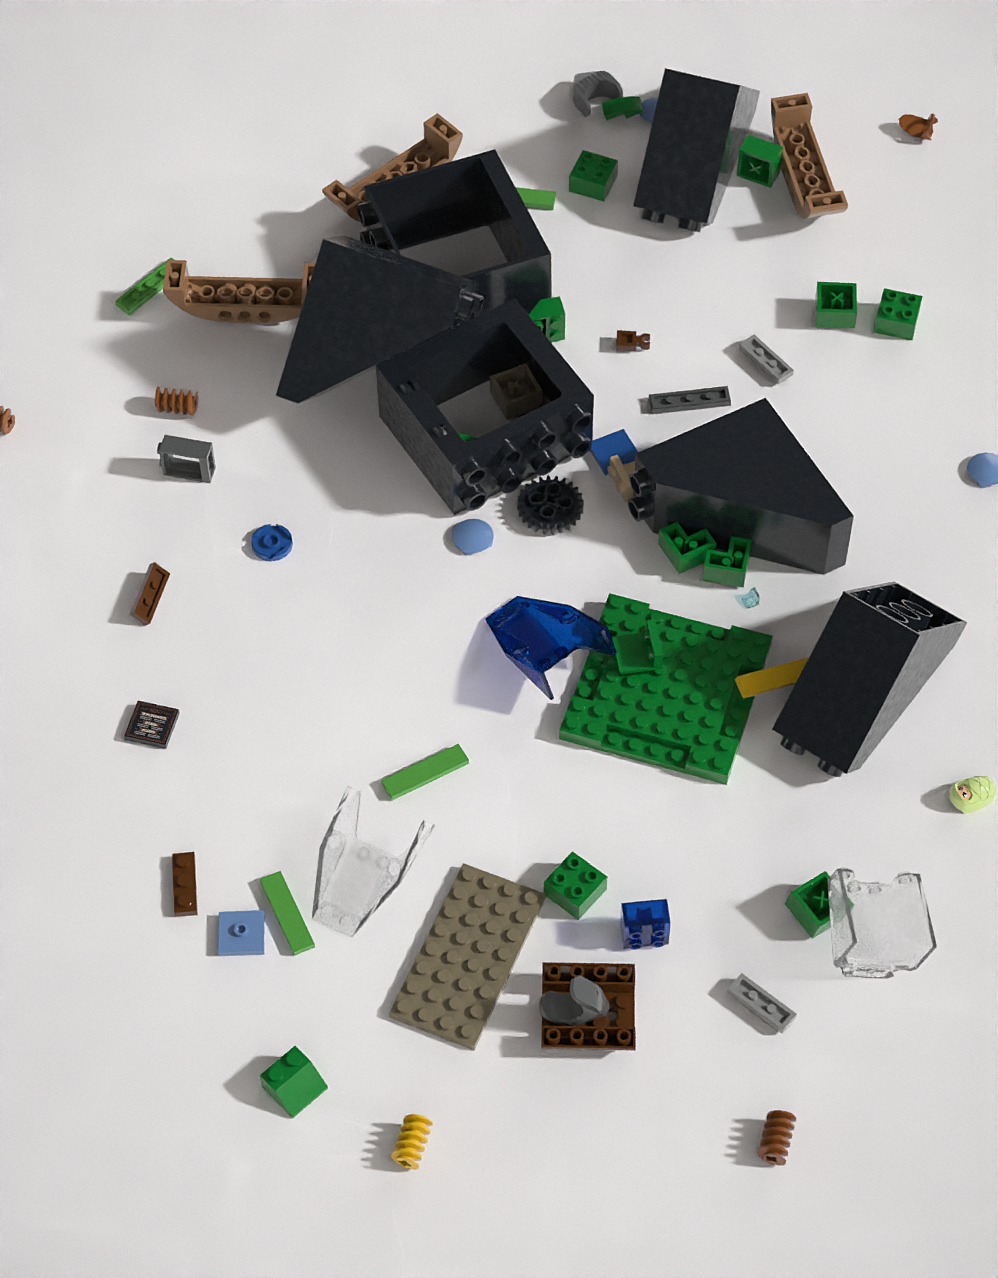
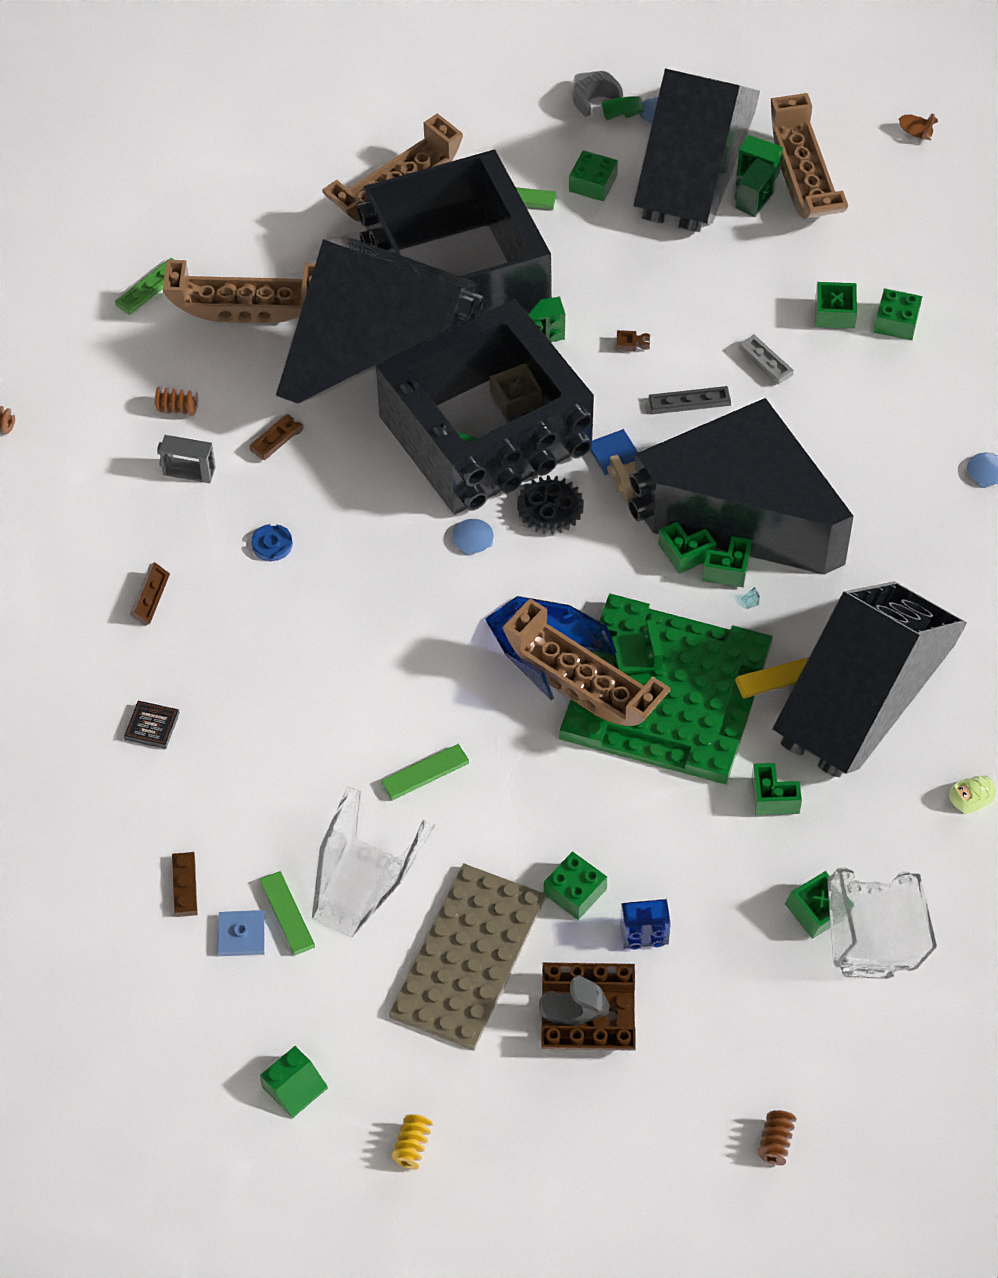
(276, 437): none -> reddish brown plate
(580, 672): none -> medium nougat slope
(755, 187): none -> dark green brick
(761, 1003): light grey plate -> none
(774, 796): none -> green brick

